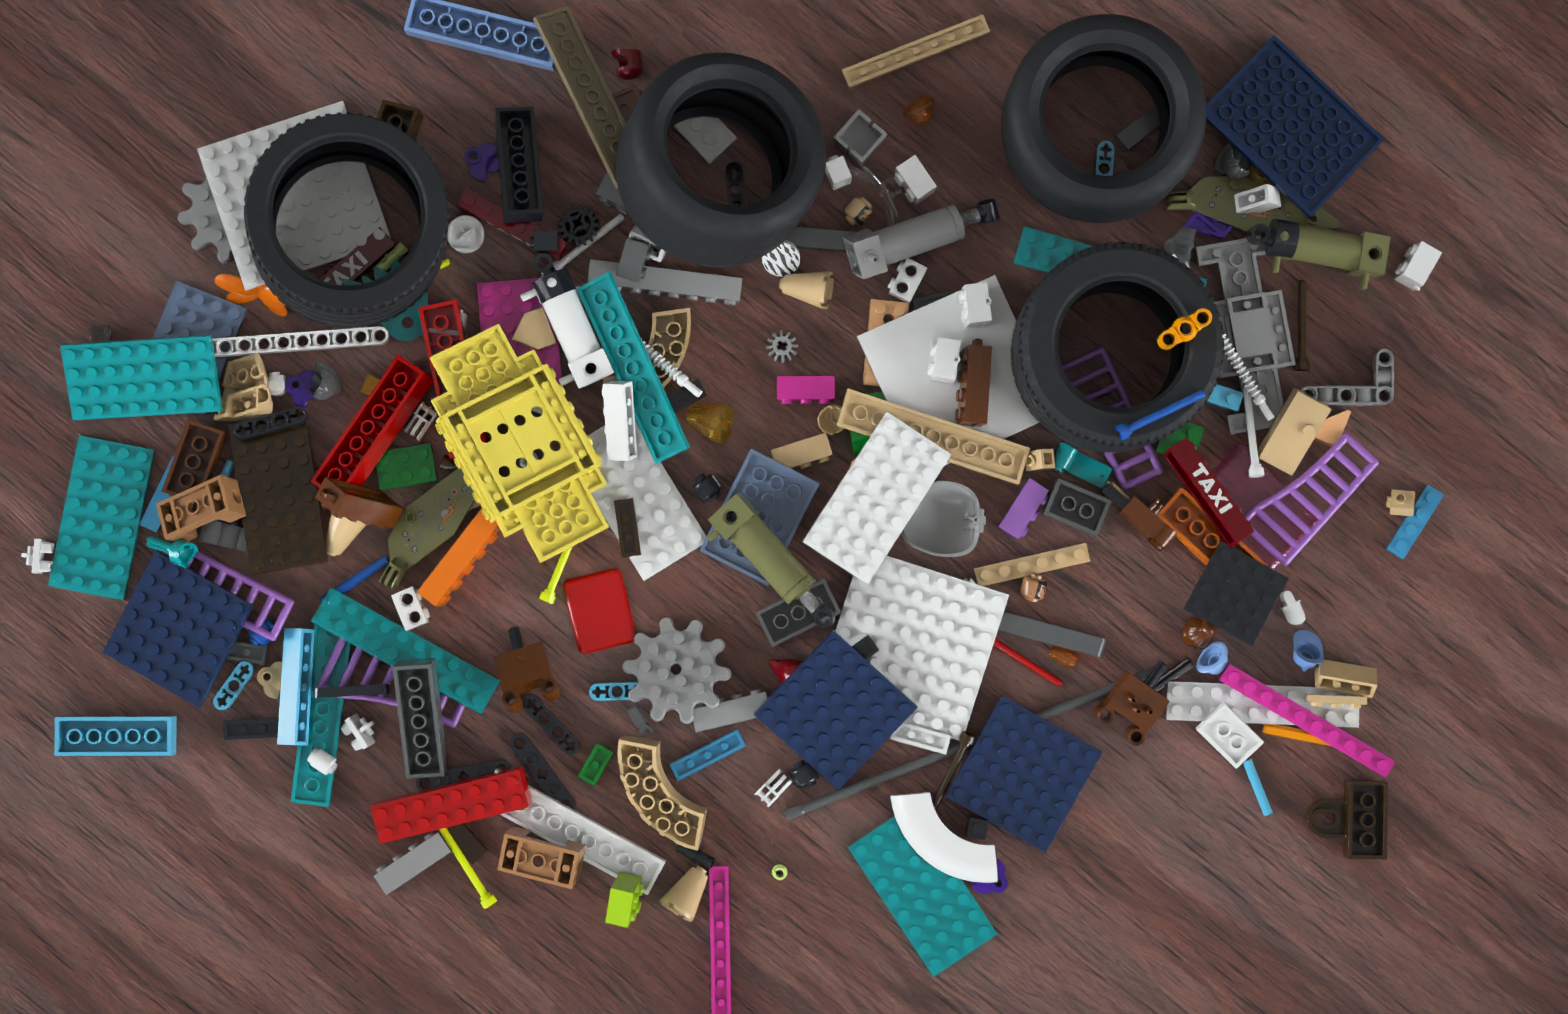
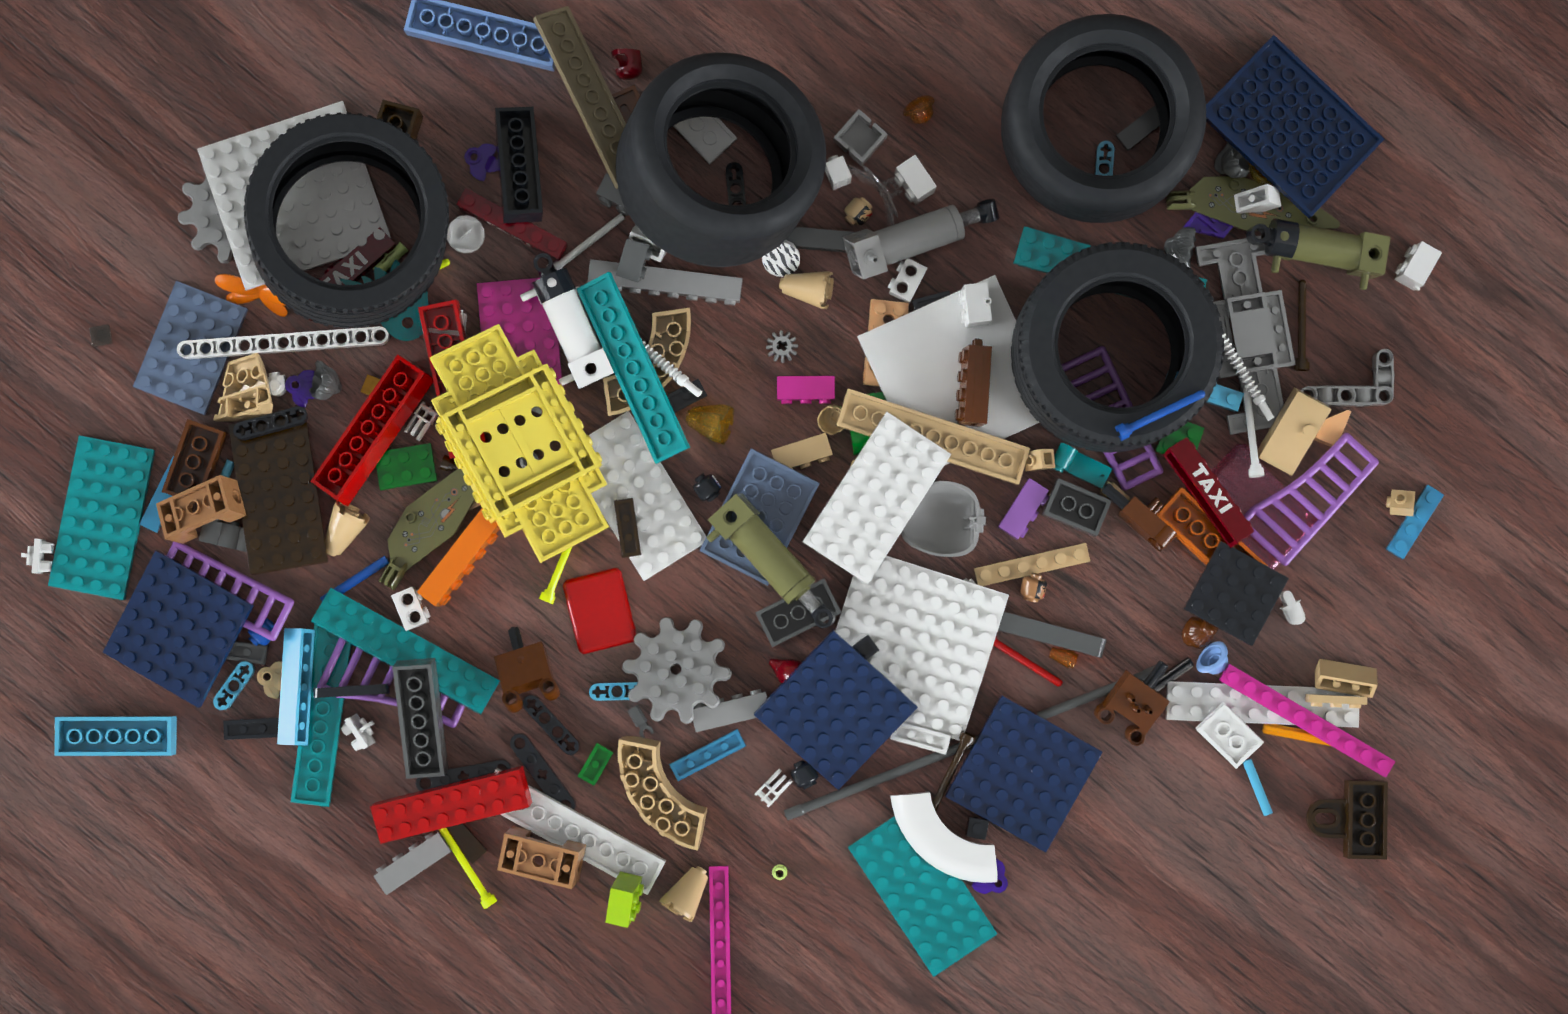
(141, 377): teal plate -> none
(179, 552): teal piece -> none
(322, 761): white brick -> none
(358, 503): reddish brown piece -> none
(534, 330): tan slope -> none
(545, 242): black brick -> none
(572, 220): black gear -> none
(619, 420): white brick -> none
(697, 856): black pin -> none
(916, 51): tan plate -> none
(945, 357): white brick -> none
(1193, 324): light orange piece -> none
(1307, 649): medium blue piece -> none

